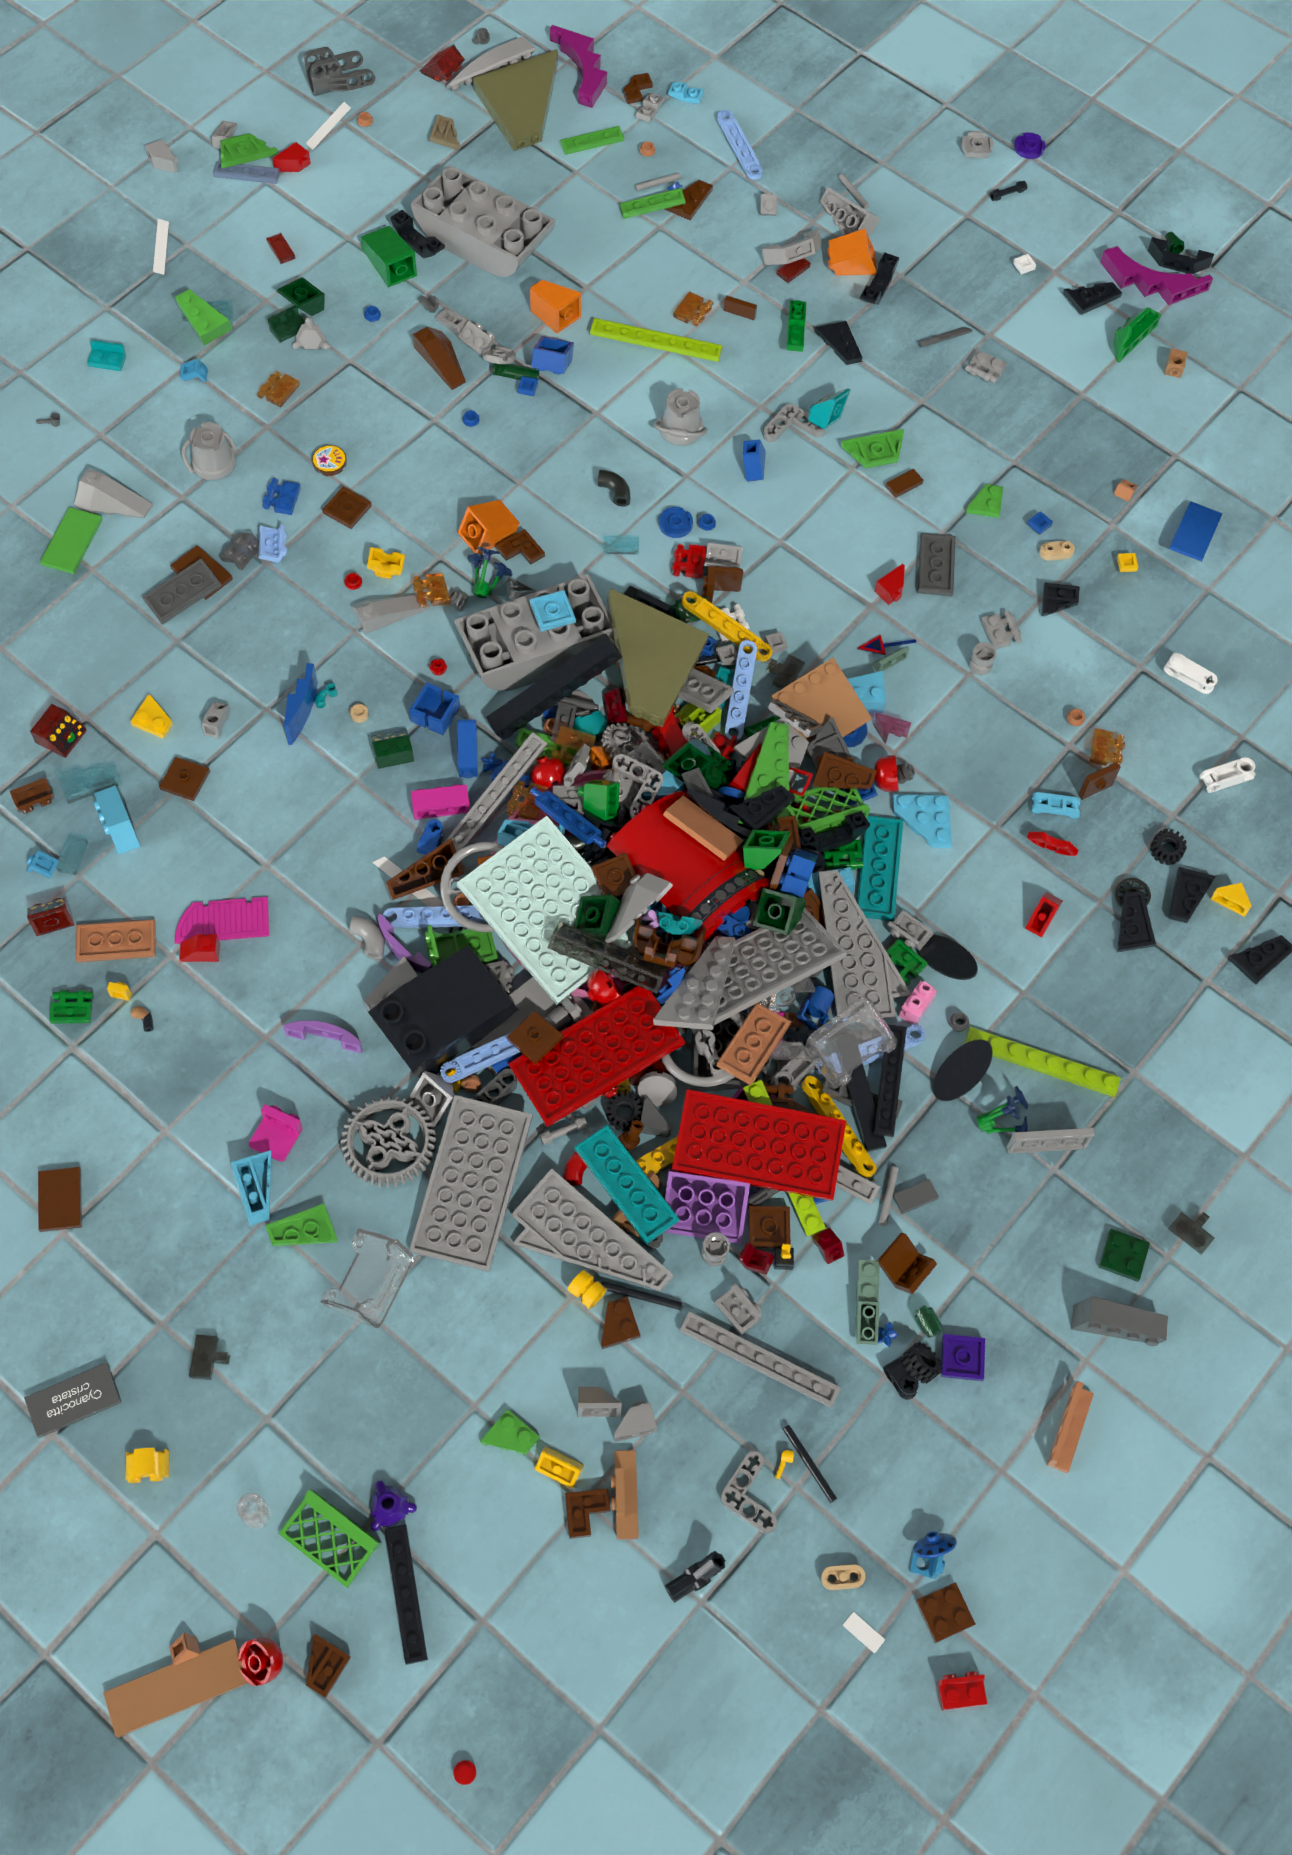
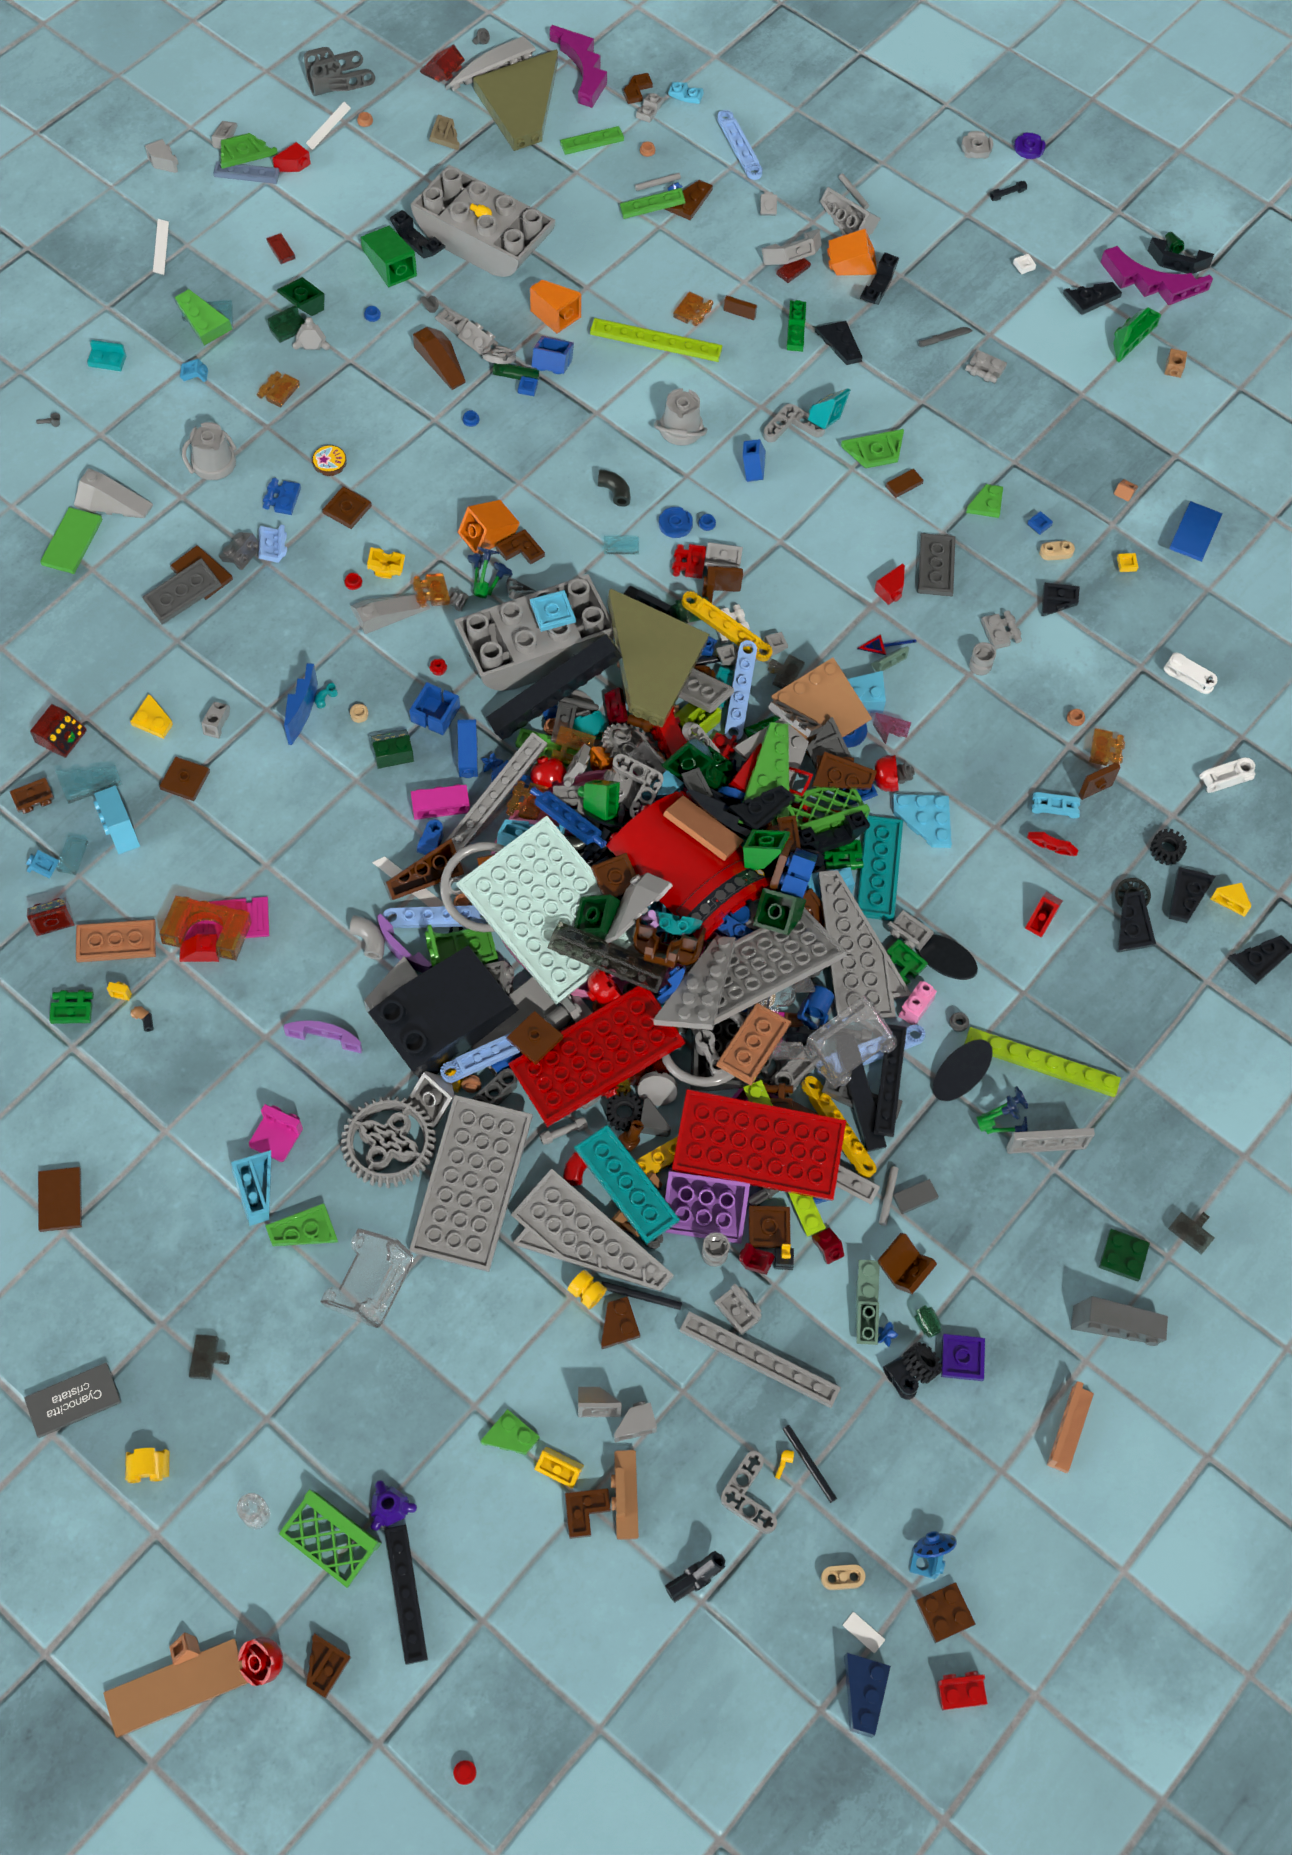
(187, 912): none -> clear orange arch
(480, 210): none -> yellow cylinder
(865, 1690): none -> dark blue wedge

